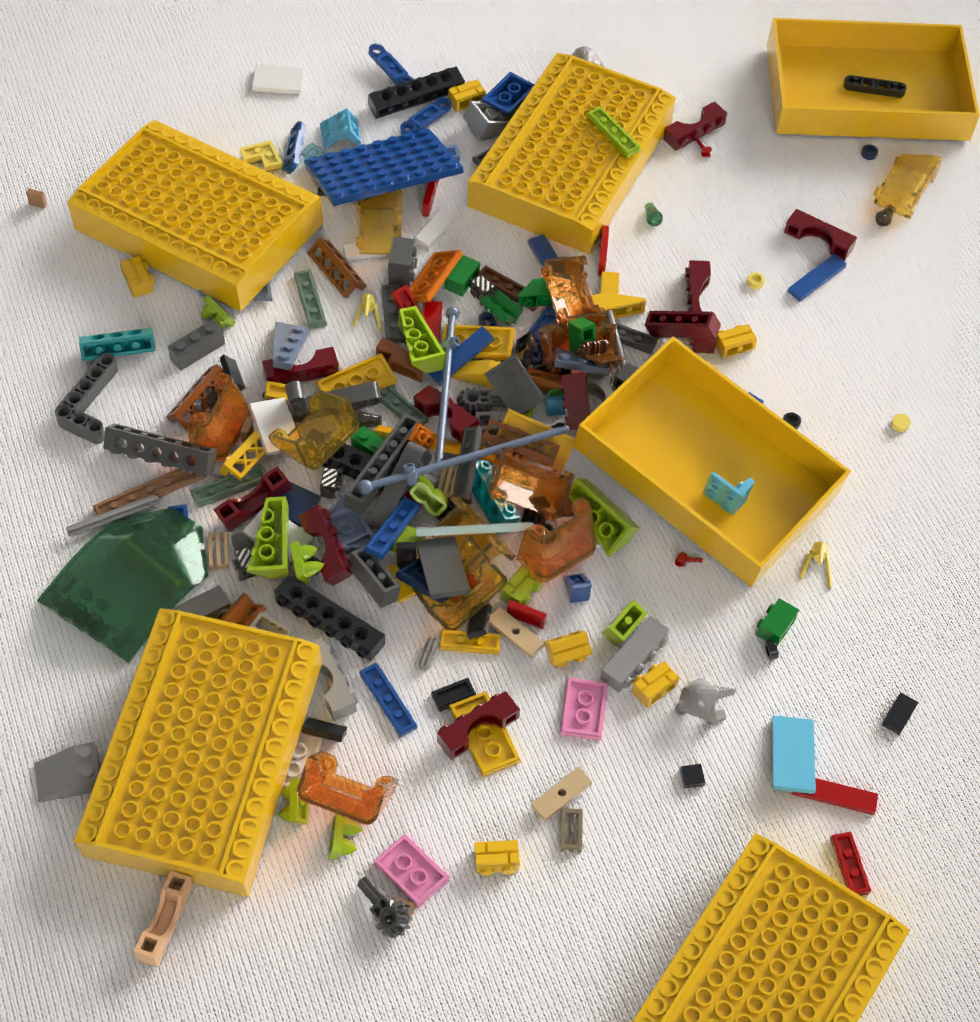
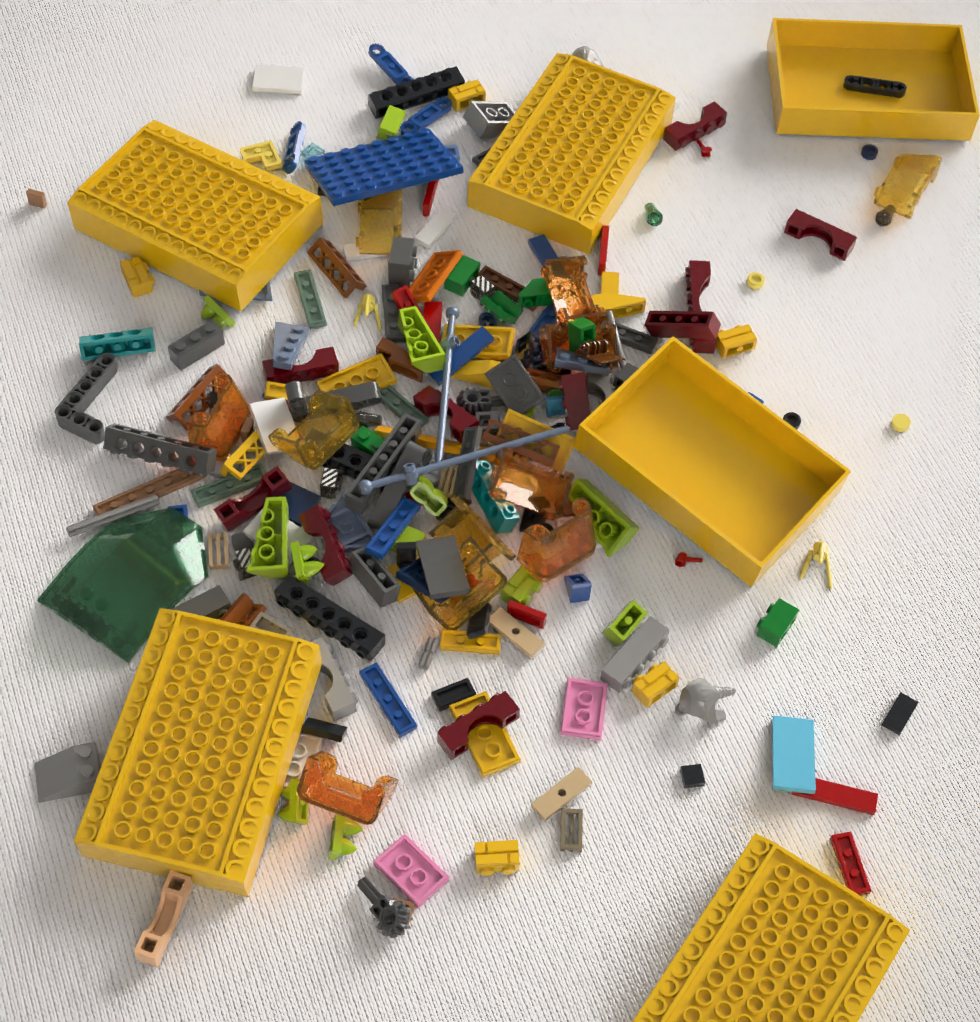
(230, 367): black tile -> none
(340, 126): medium azure bracket -> none
(391, 122): none -> lime hinge
(422, 436): orange slope -> none
(472, 529): light aqua tile -> none
(508, 93): blue slope -> none
(568, 648): yellow brick -> none
(613, 132): lime tile -> none
(726, 494): bracket -> none
(771, 649): black tile -> none
(817, 277): blue tile -> none

